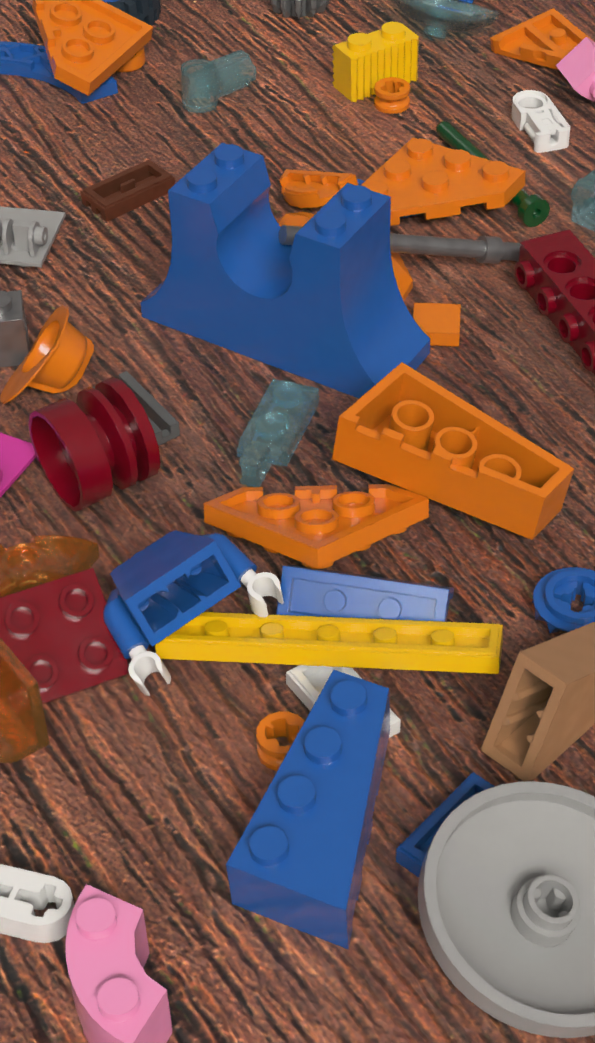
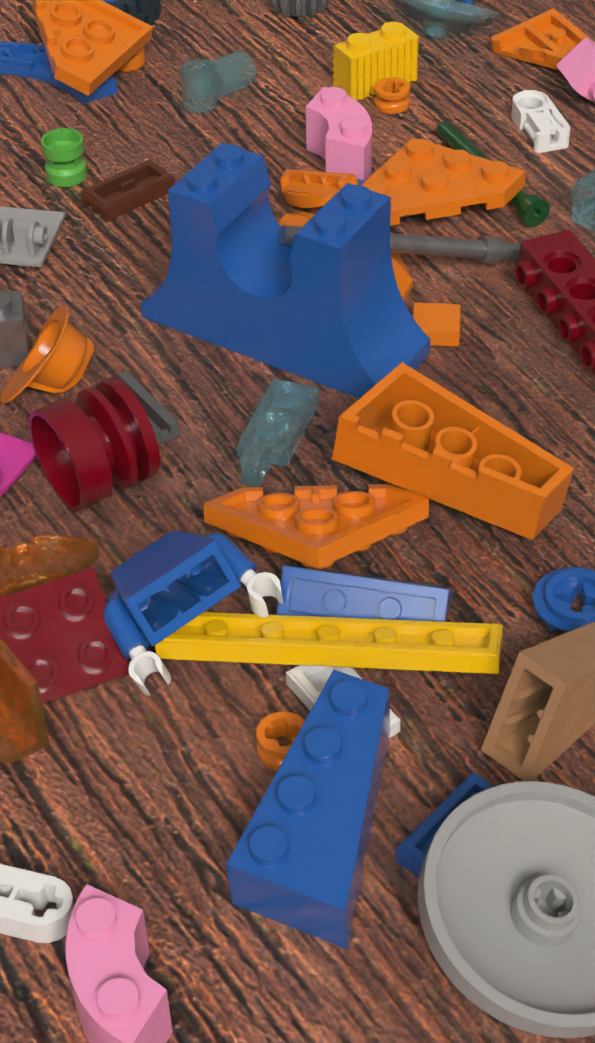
(64, 151): none -> bright green wheel
(340, 132): none -> bright pink brick

